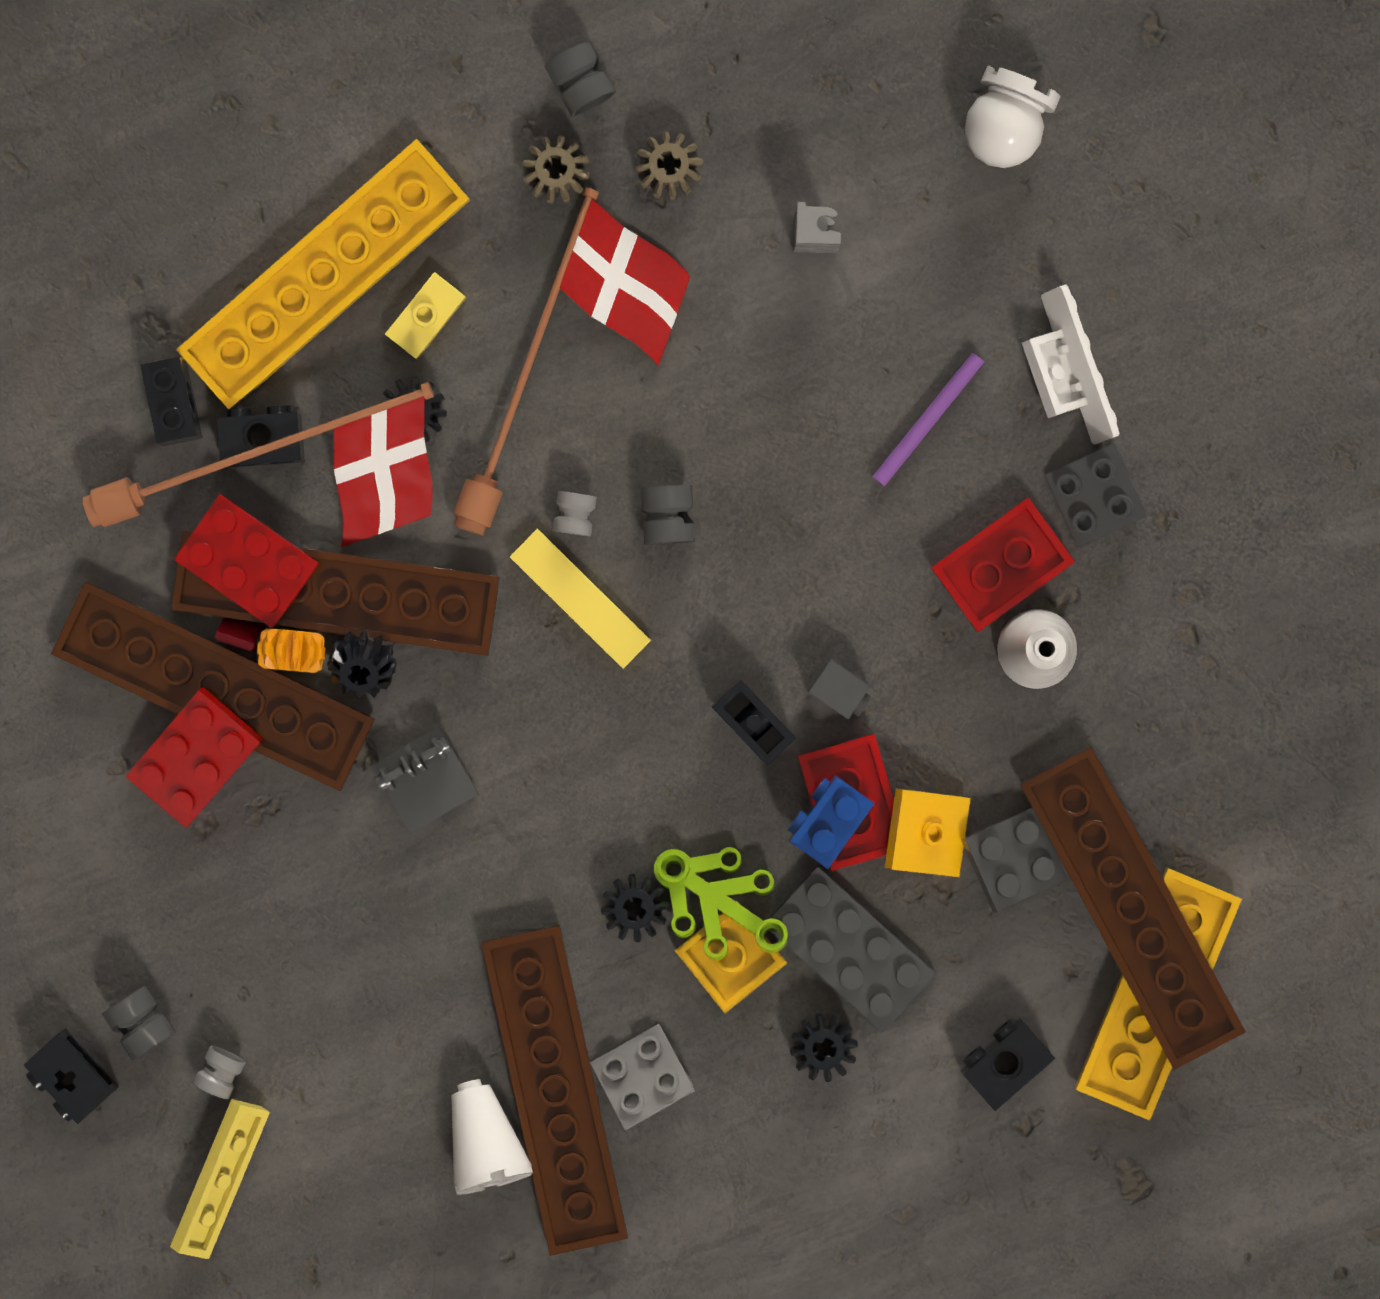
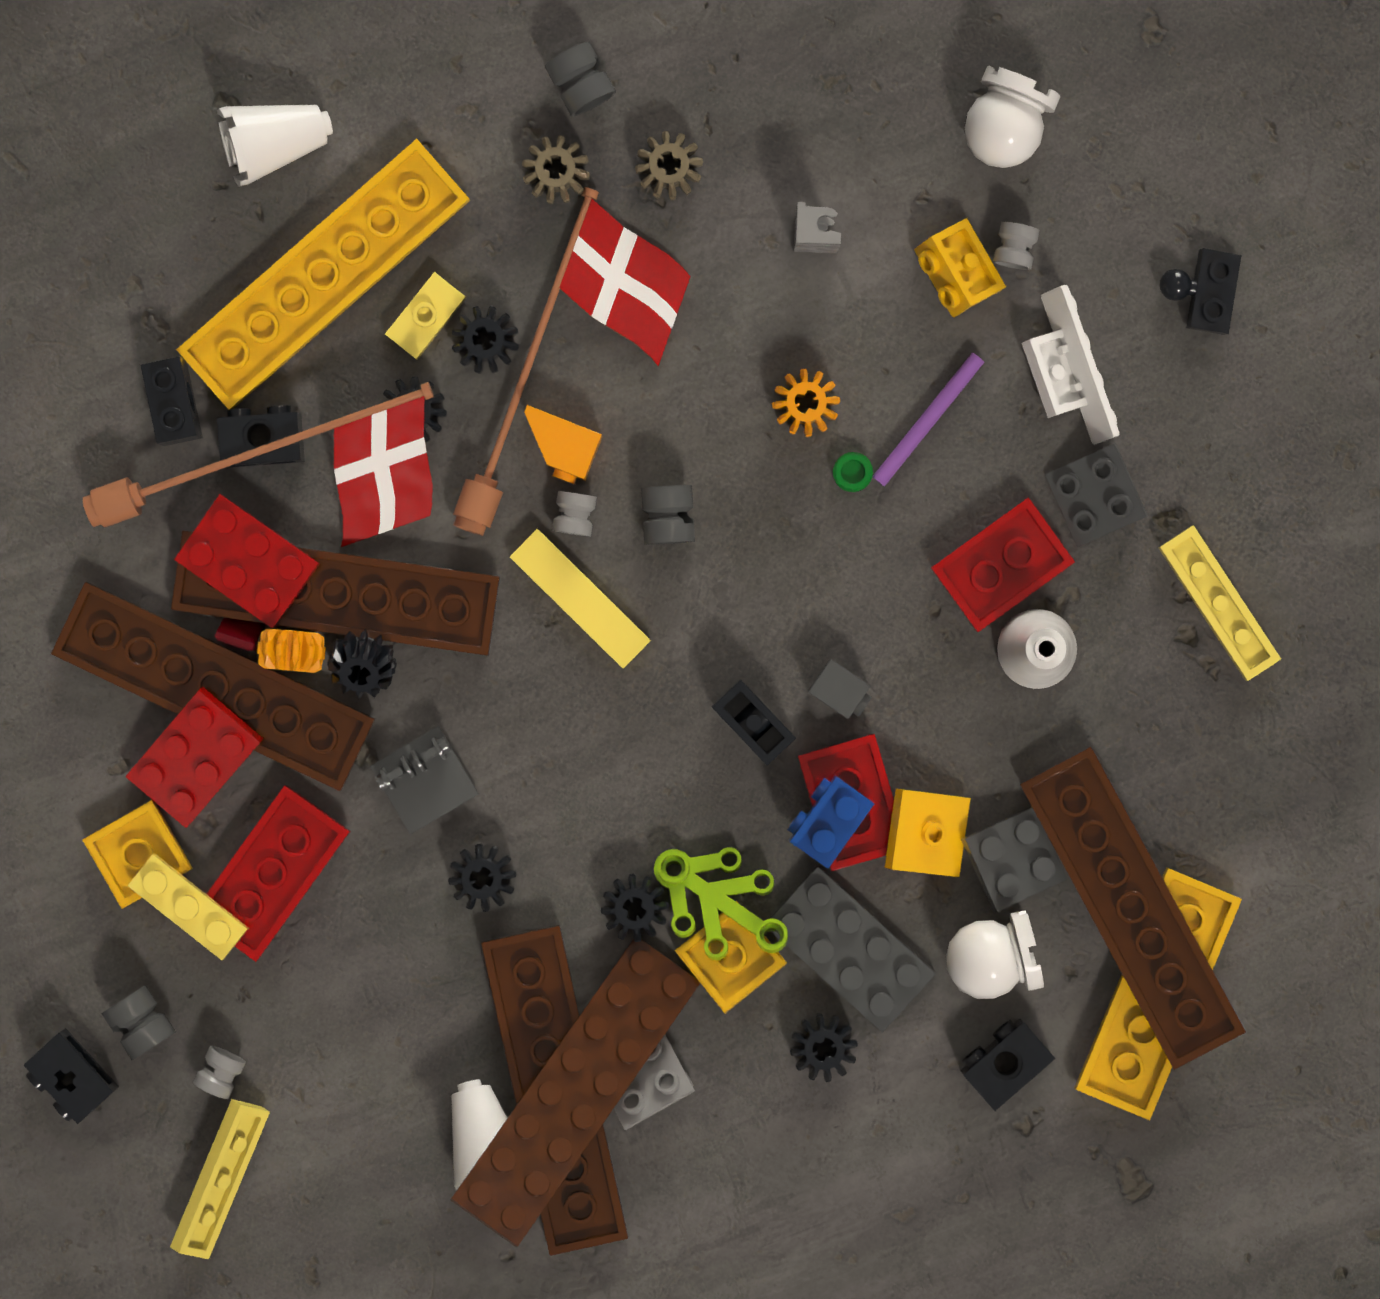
(128, 844): none -> yellow plate
(188, 906): none -> light yellow plate
(270, 136): none -> white cone
(276, 867): none -> red plate
(478, 351): none -> black gear
(488, 889): none -> black gear
(564, 444): none -> light orange slope
(575, 1092): none -> reddish brown plate
(800, 390): none -> light orange gear
(852, 472): none -> green tile
(959, 267): none -> yellow bracket
(992, 958): none -> white tile
(1016, 242): none -> light grey wheel
(1210, 291): none -> black plate
(1219, 603): none -> light yellow plate

